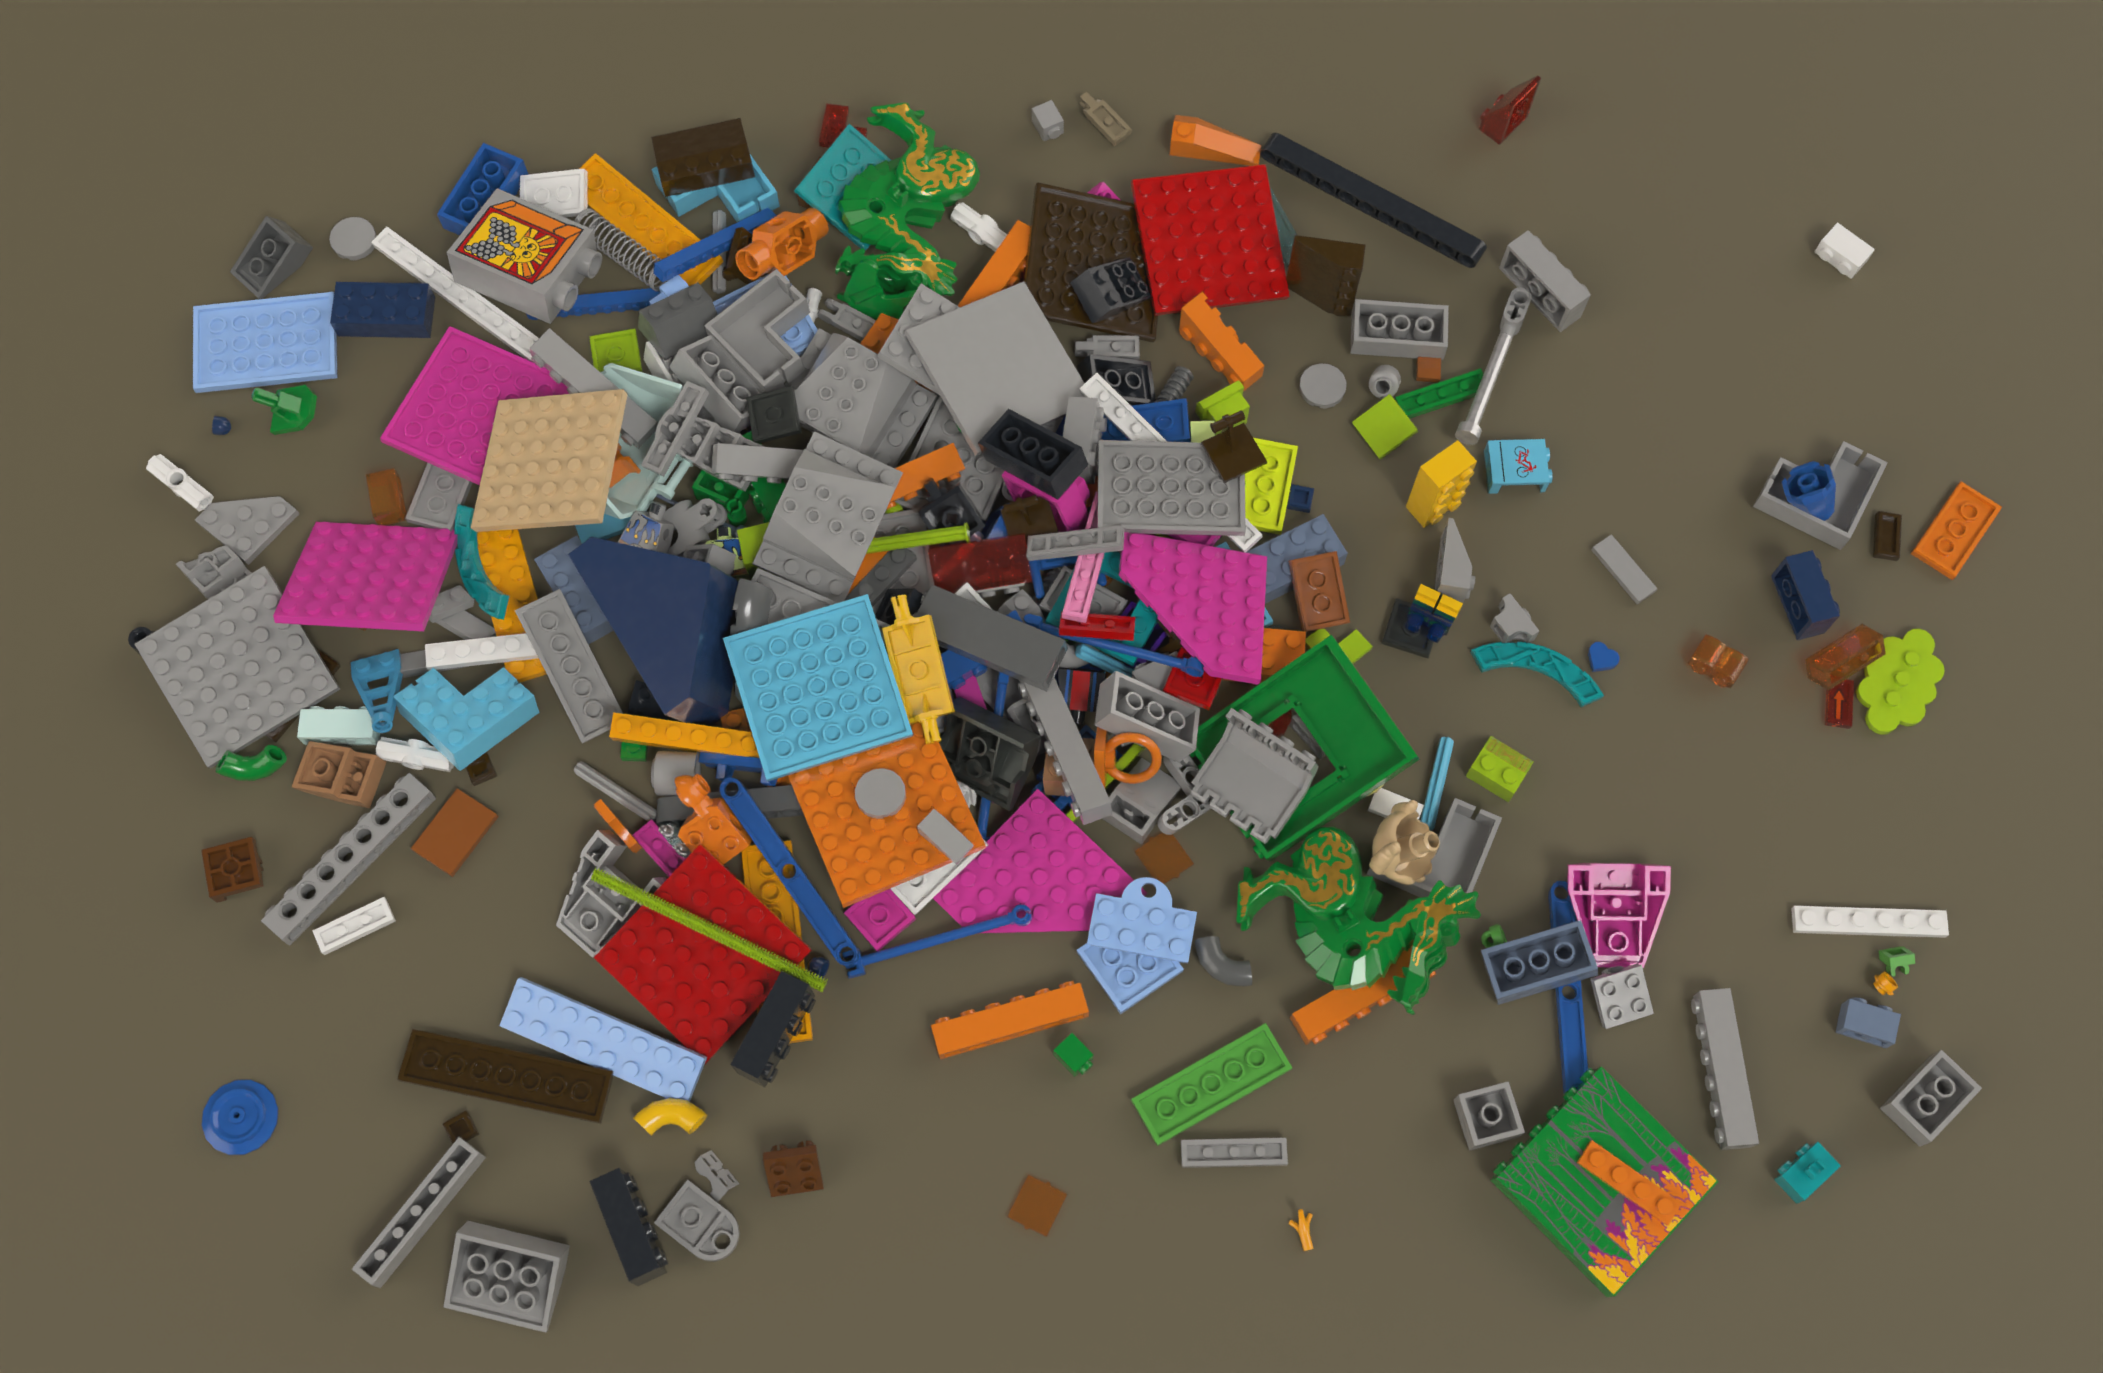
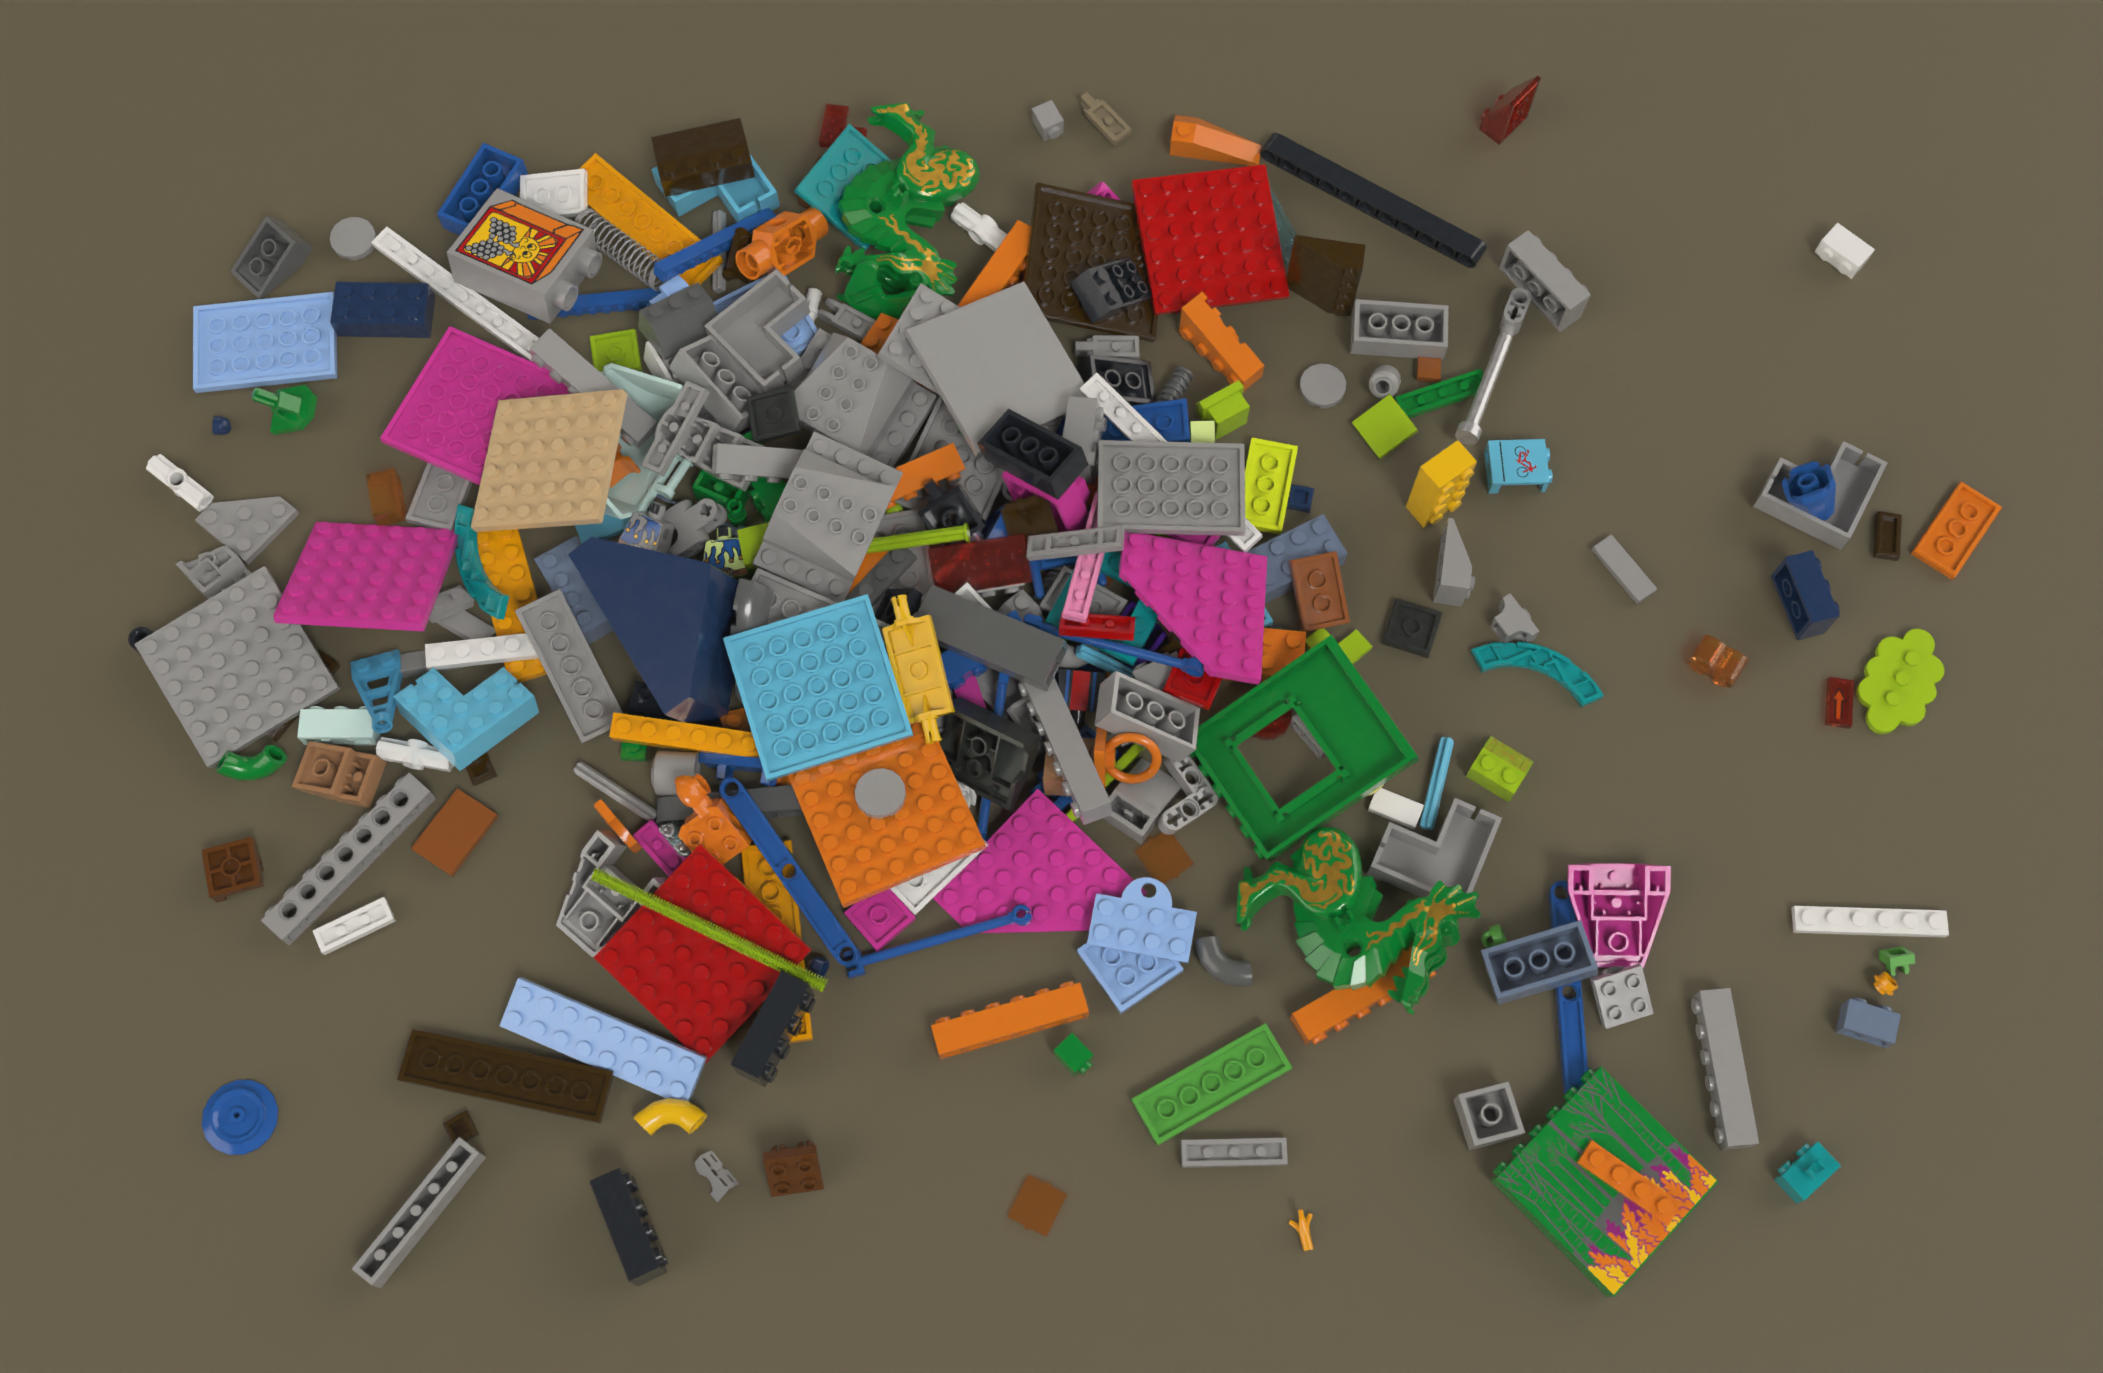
(505, 1275): light grey slope -> none
(697, 1222): light grey tile -> none
(713, 555): light grey slope -> none
(944, 836): light grey slope -> none
(1234, 449): dark brown plate -> none
(1254, 777): light grey hinge -> none
(1404, 846): tan piece -> none
(1421, 613): clear blue hips -> none
(1602, 658): blue tile -> none
(1845, 656): clear orange brick -> none
(1930, 1098): light grey brick -> none

